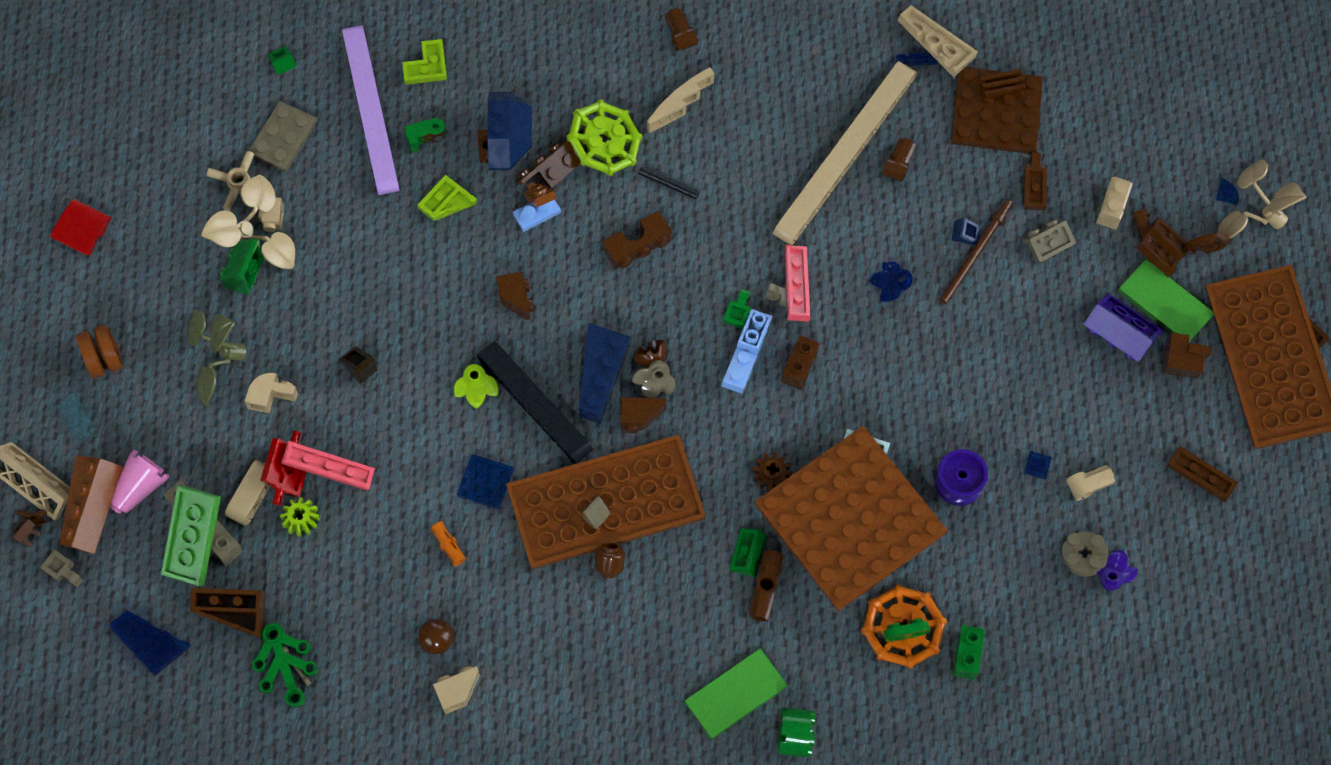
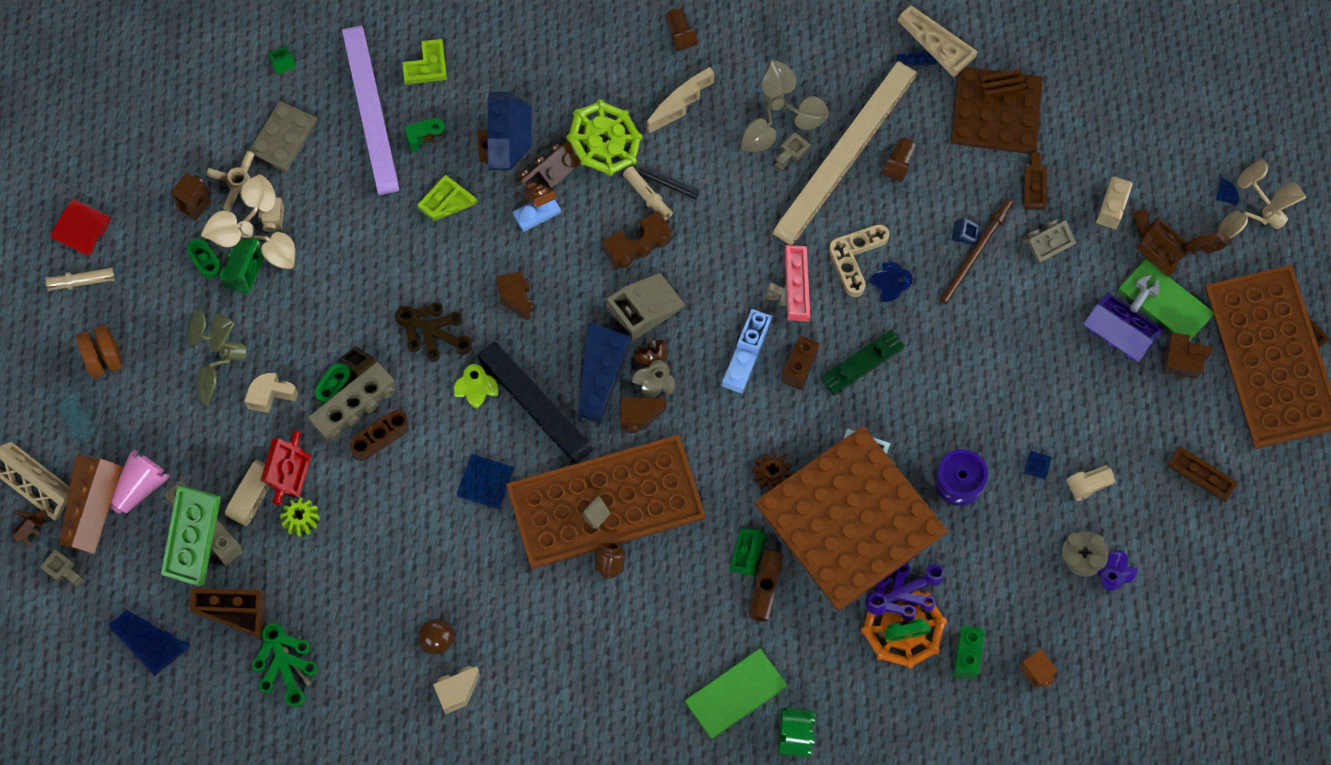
(79, 279): none -> tan pin
(191, 196): none -> reddish brown brick
(205, 259): none -> green plate
(327, 465): coral tile -> none
(331, 384): none -> green plate
(375, 377): none -> dark tan brick
(383, 425): none -> reddish brown beam
(431, 328): none -> dark brown plant
(448, 543): orange pin -> none
(644, 305): none -> dark tan slope
(653, 200): none -> tan pin
(738, 312): green plate -> none
(776, 82): none -> dark tan plant
(793, 148): none -> dark tan plate
(851, 250): none -> tan beam
(862, 362): none -> dark green hinge
(904, 593): none -> dark purple plant
(1039, 669): none -> dark orange brick
(1144, 292): none -> light grey bar

